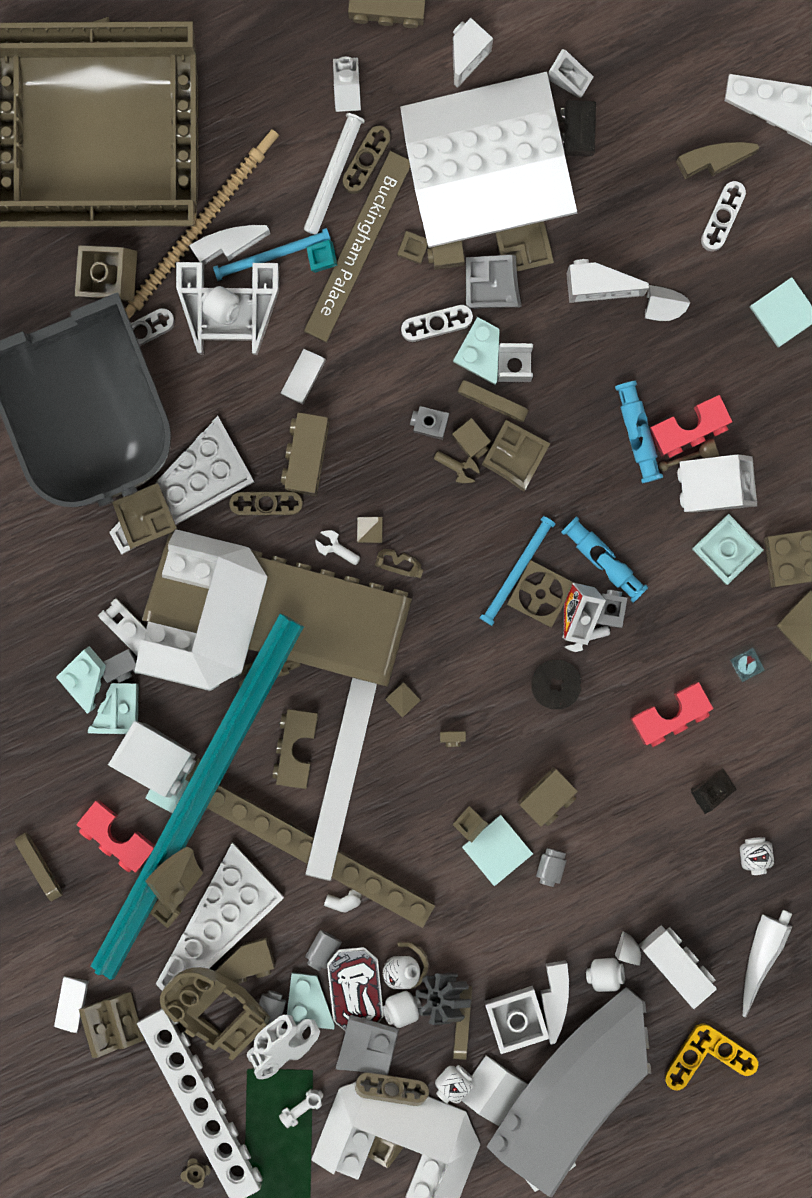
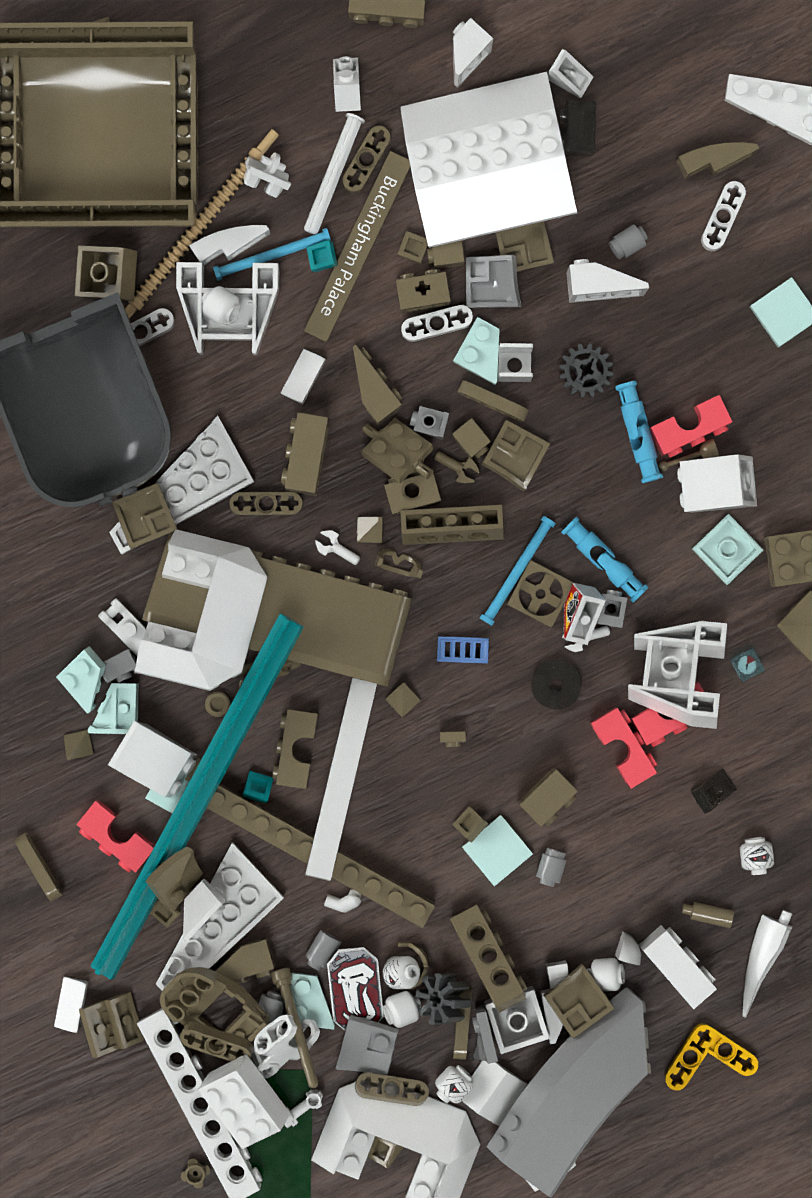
(78, 745): none -> dark tan slope
(200, 906): none -> white slope
(211, 1033): none -> dark tan beam
(217, 704): none -> dark tan tile
(244, 1101): none -> white brick
(257, 787): none -> teal plate
(269, 170): none -> white hips
(282, 980): none -> dark tan piece
(375, 394): none -> dark tan slope
(397, 450): none -> dark tan plate
(399, 501): none -> dark tan brick
(413, 301): none -> dark tan brick
(452, 524): none -> dark tan brick
(463, 640): none -> medium blue slope
(484, 1045): none -> light grey plate
(502, 995): none -> dark tan brick
(575, 365): none -> dark grey gear
(578, 1001): none -> dark tan plate
(628, 241): none -> light grey brick
(637, 765): none -> coral arch
(665, 304): white brick -> none
(673, 670): none -> white wedge
(709, 914): none -> dark tan cylinder

